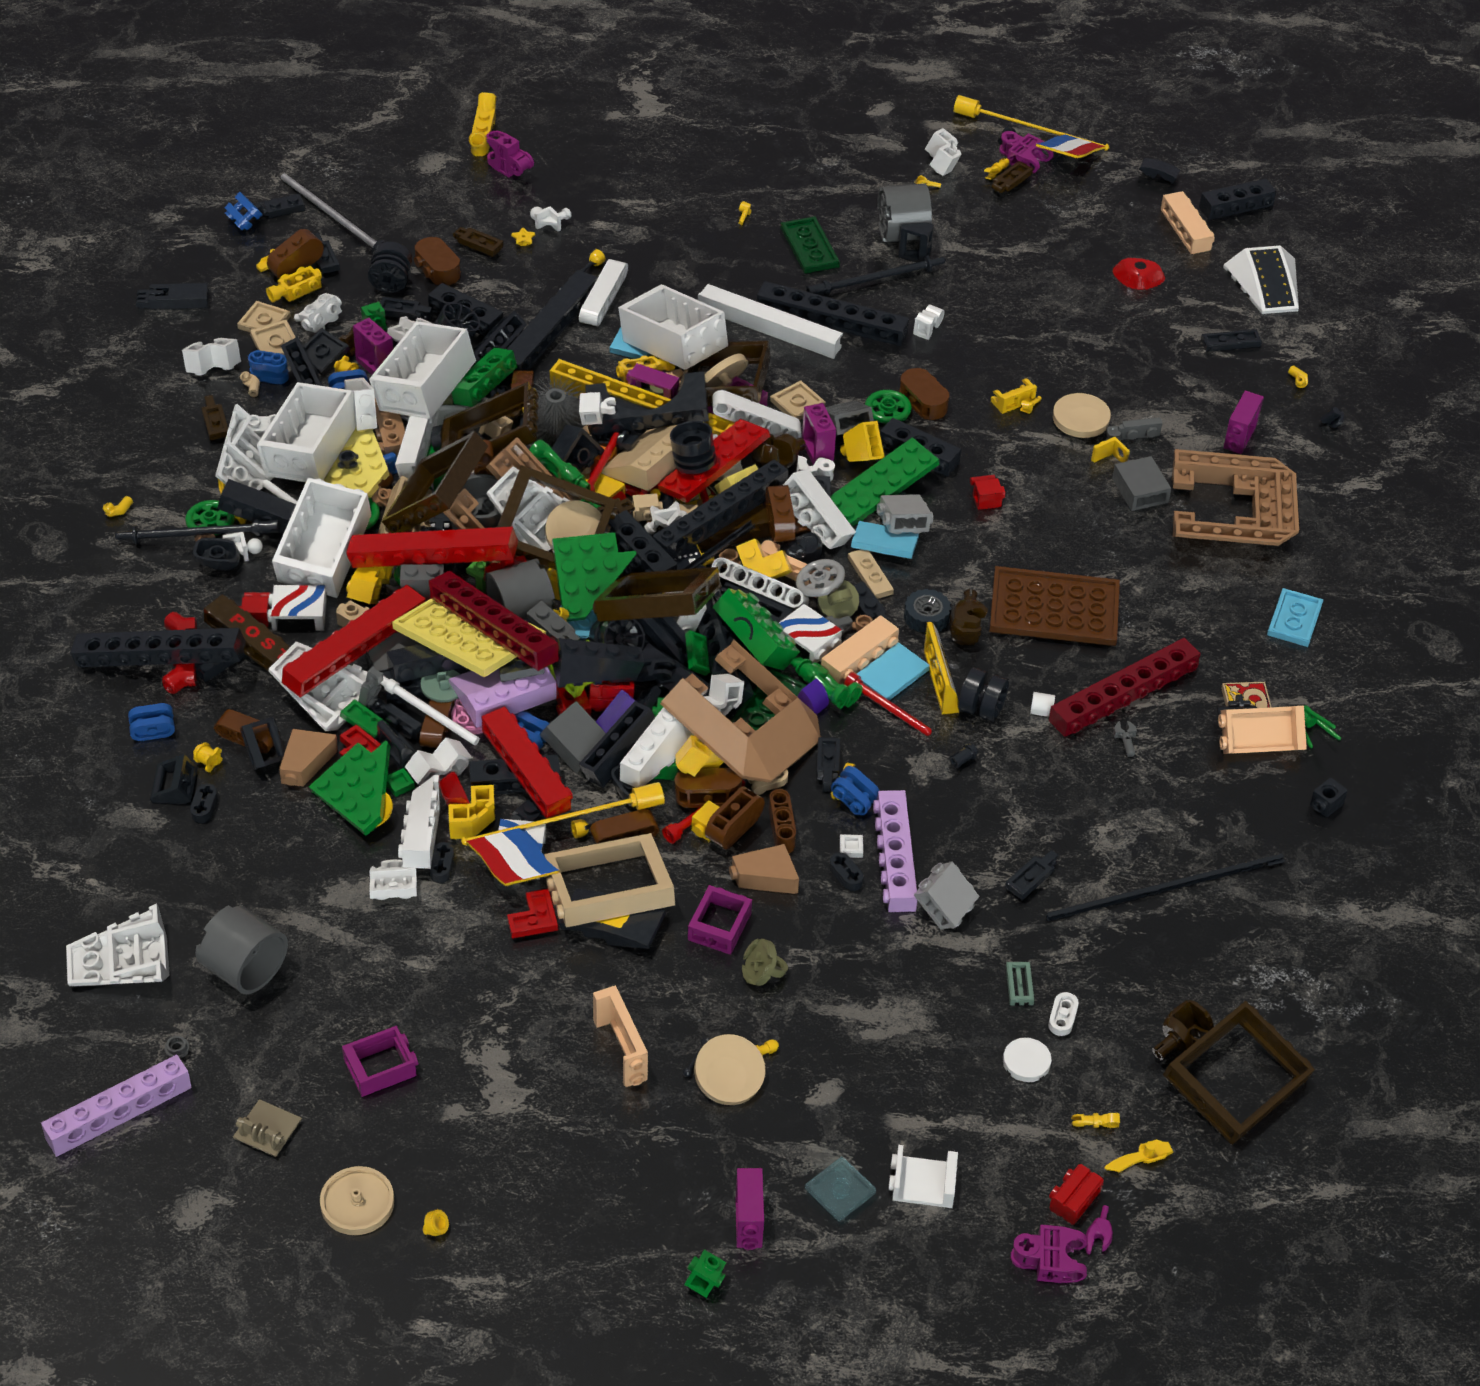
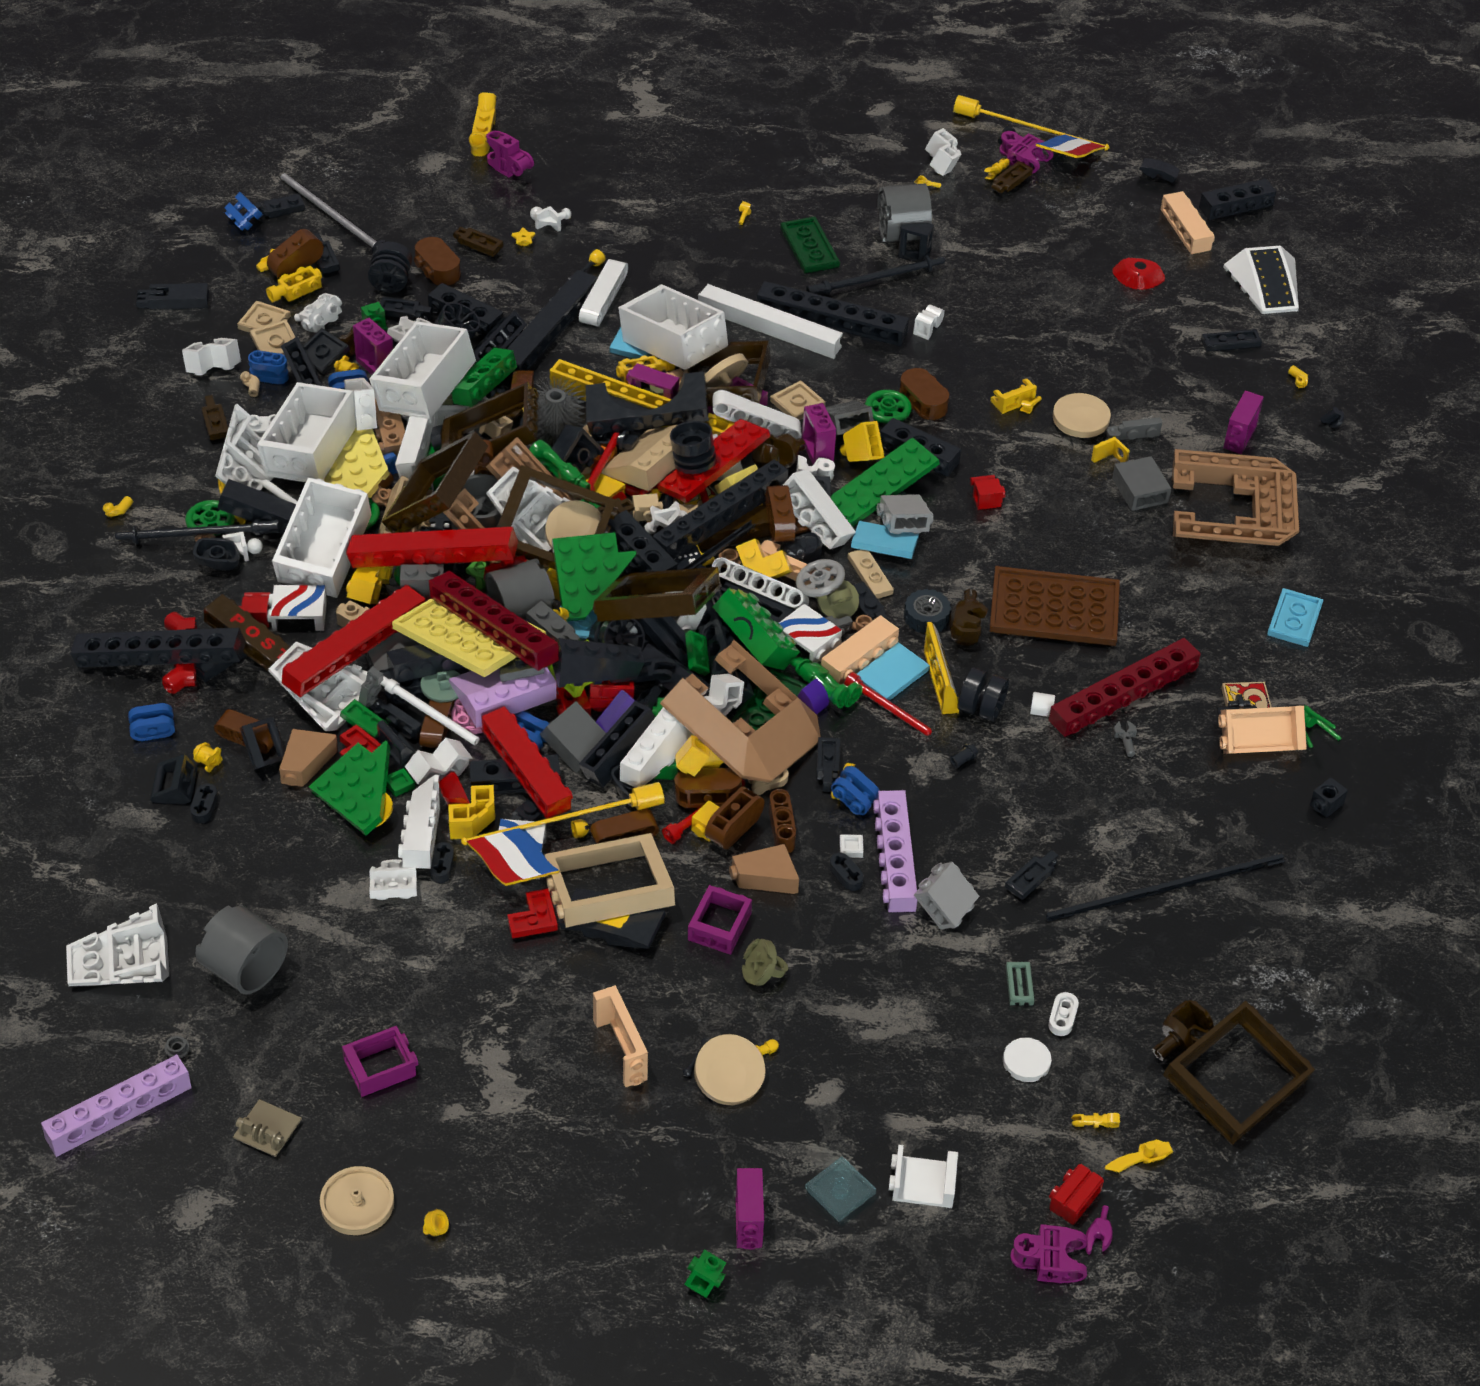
(347, 459): black plate -> none
(592, 408): white brick -> none

